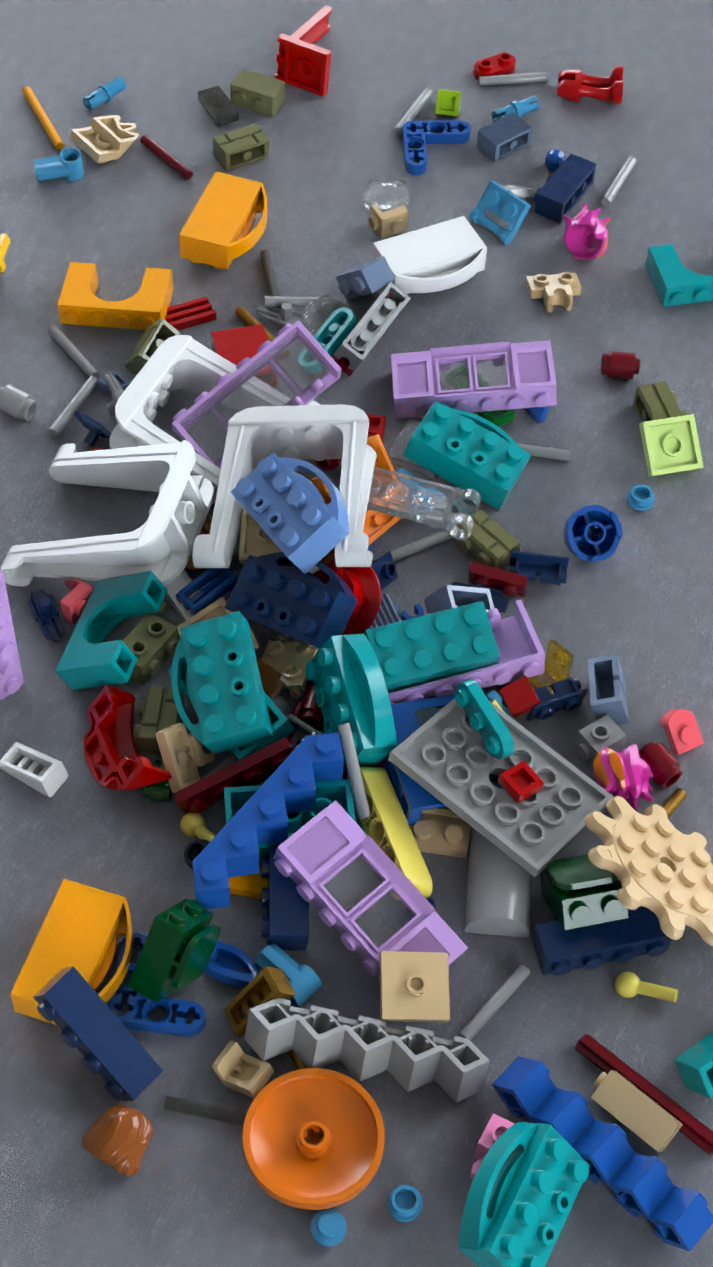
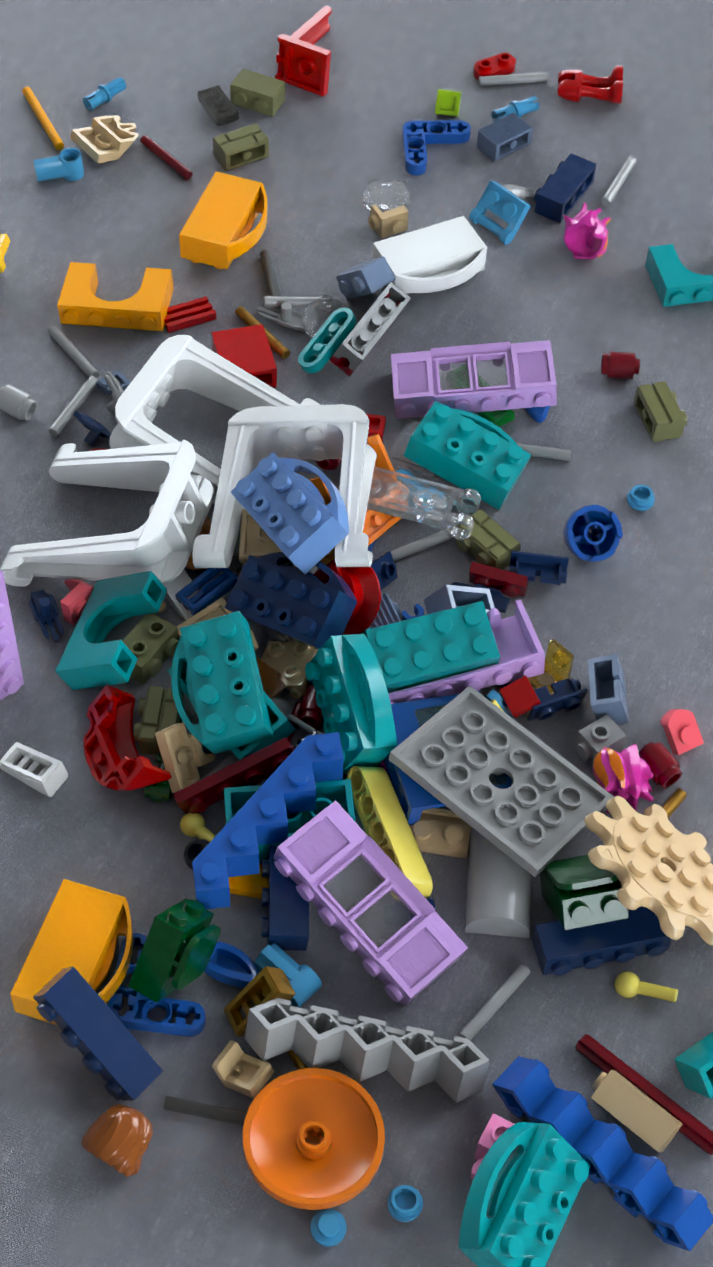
(148, 344): olive brick -> none
(282, 373): clear window -> none
(354, 770): light grey bar -> none
(413, 111): light grey bar -> none
(414, 987): tan plate -> none
(484, 719): teal plate -> none
(520, 782): red tile -> none
(553, 159): blue hinge -> none
(555, 289): tan plate -> none
(671, 445): yellowish green plate -> none

